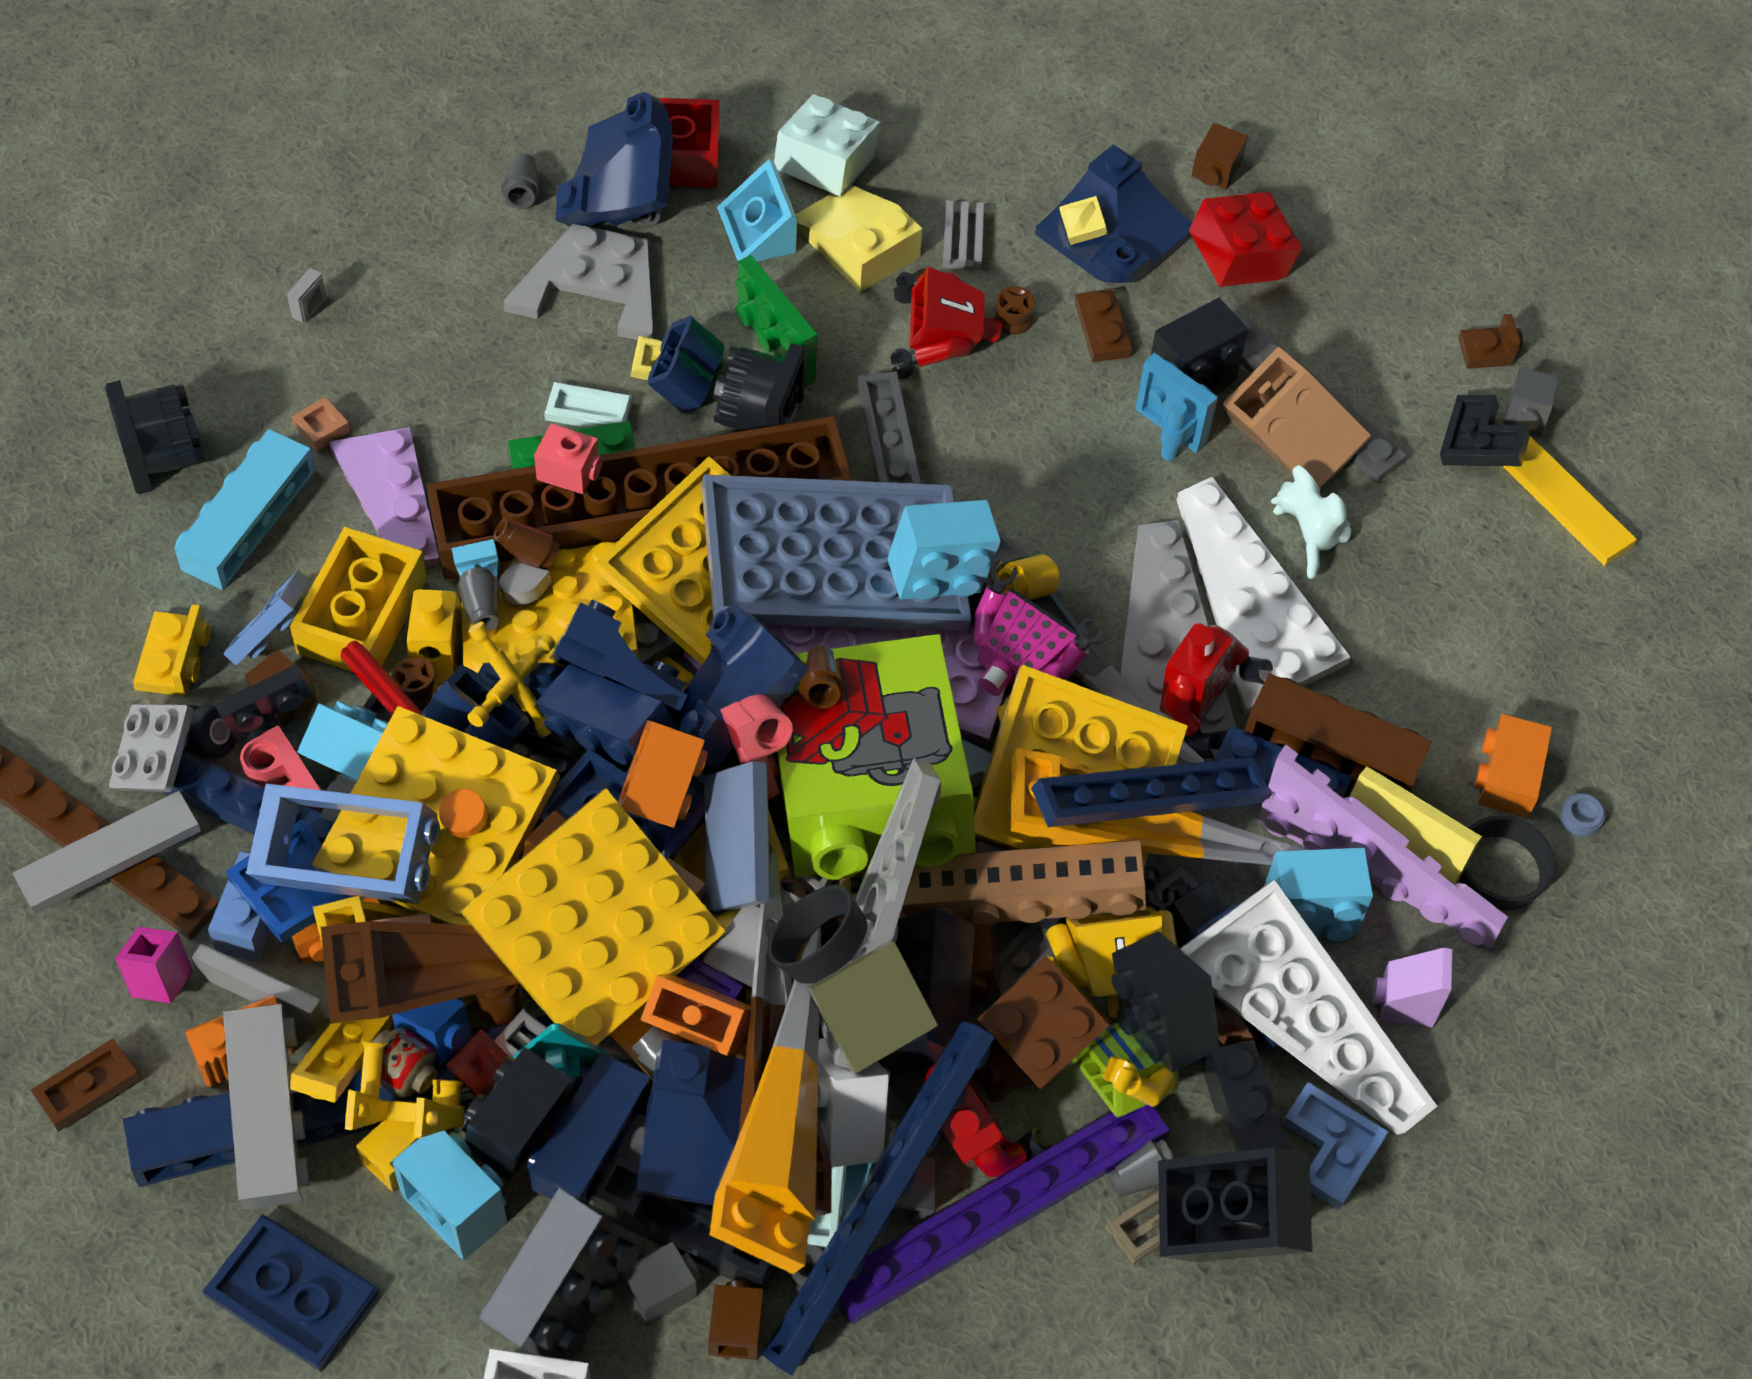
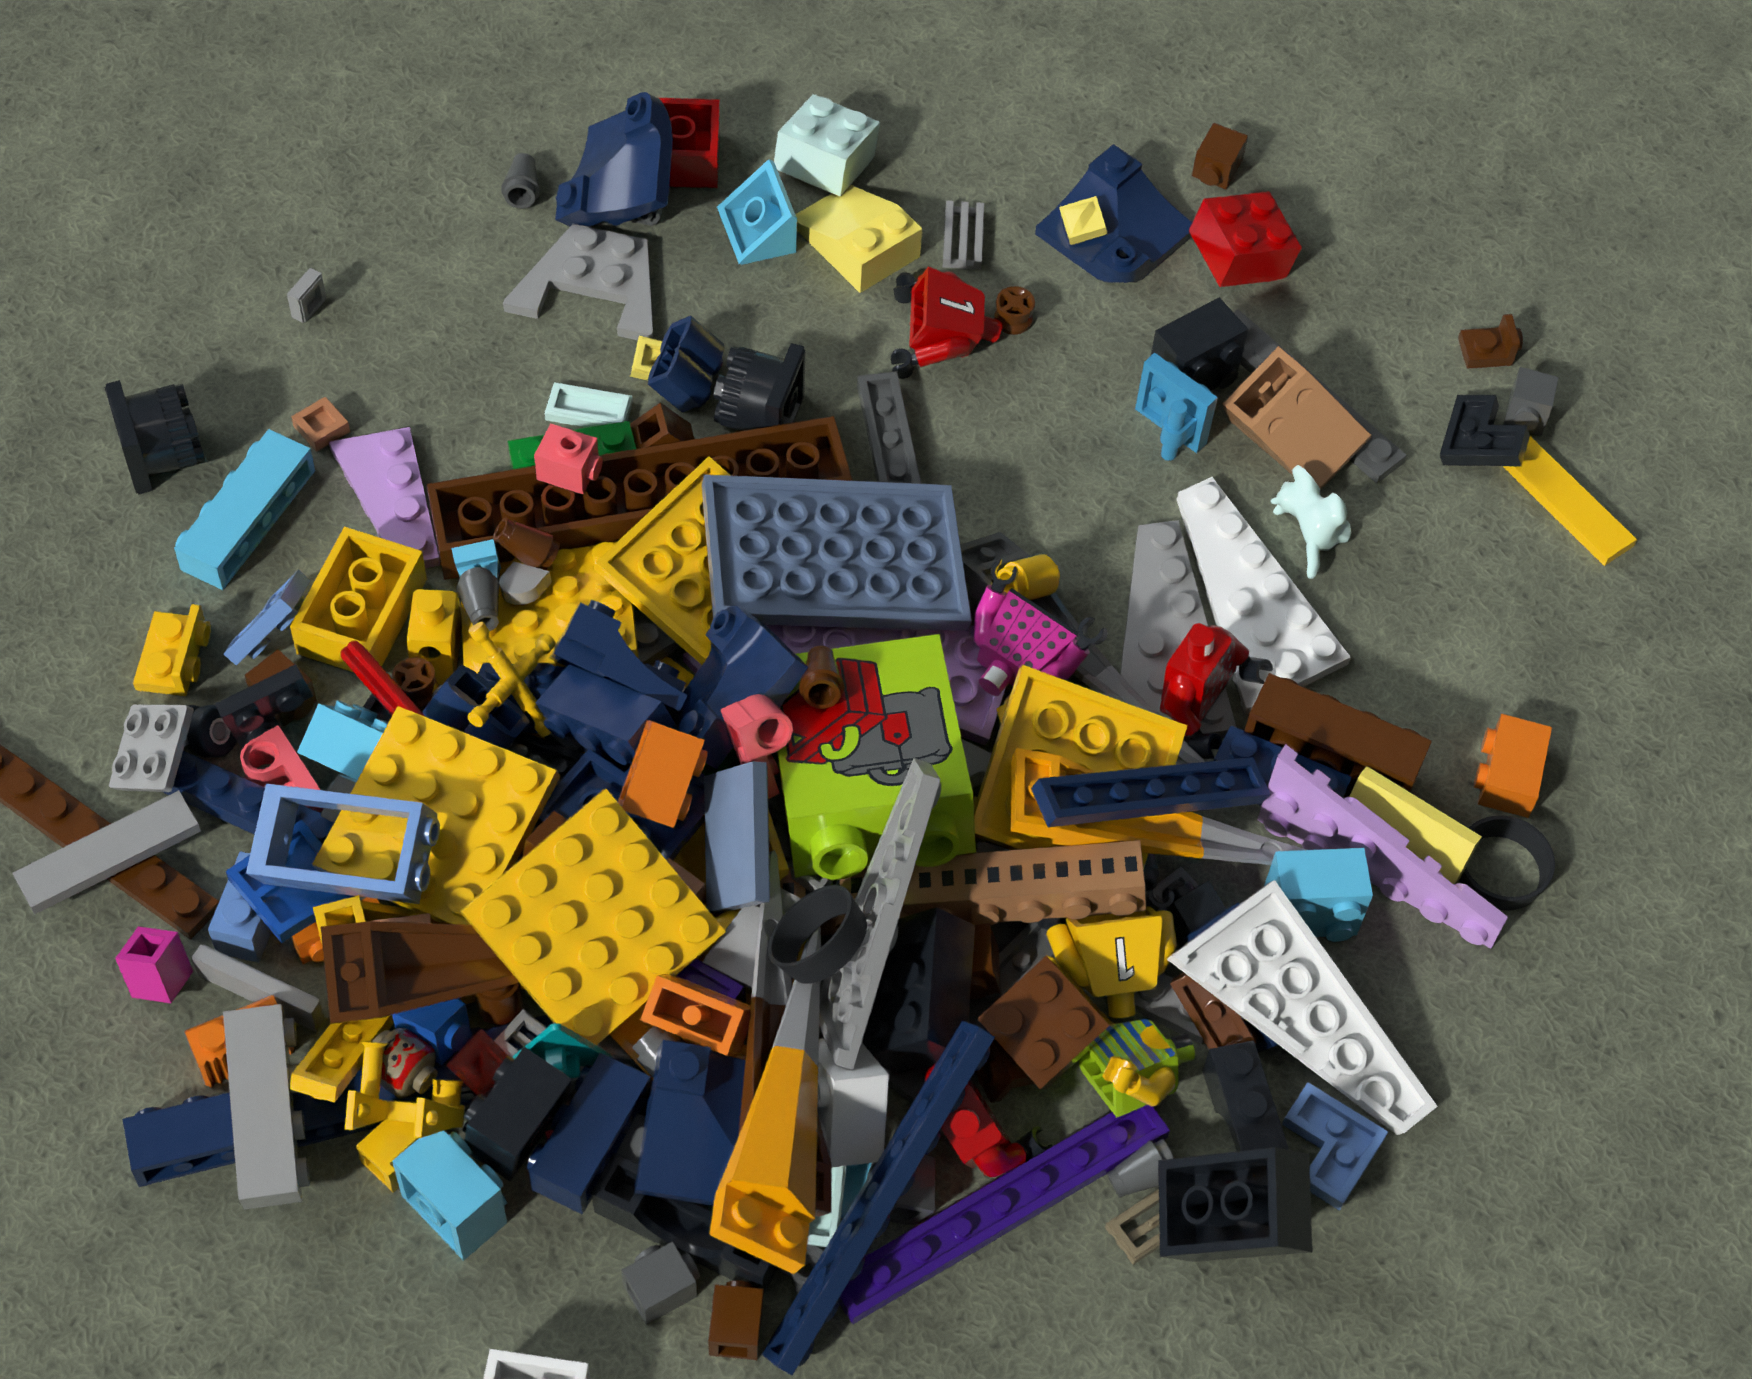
(85, 1084): reddish brown plate -> none
(291, 1292): dark blue tile -> none
(463, 813): orange tile -> none
(562, 1278): brick -> none
(660, 427): none -> reddish brown brick
(773, 316): green plate -> none
(872, 1006): olive tile -> none
(943, 549): medium azure brick -> none
(1103, 325): reddish brown plate -> none
(1165, 1001): black brick -> none
(1414, 988): lavender slope -> none
(1582, 814): sand blue tile -> none

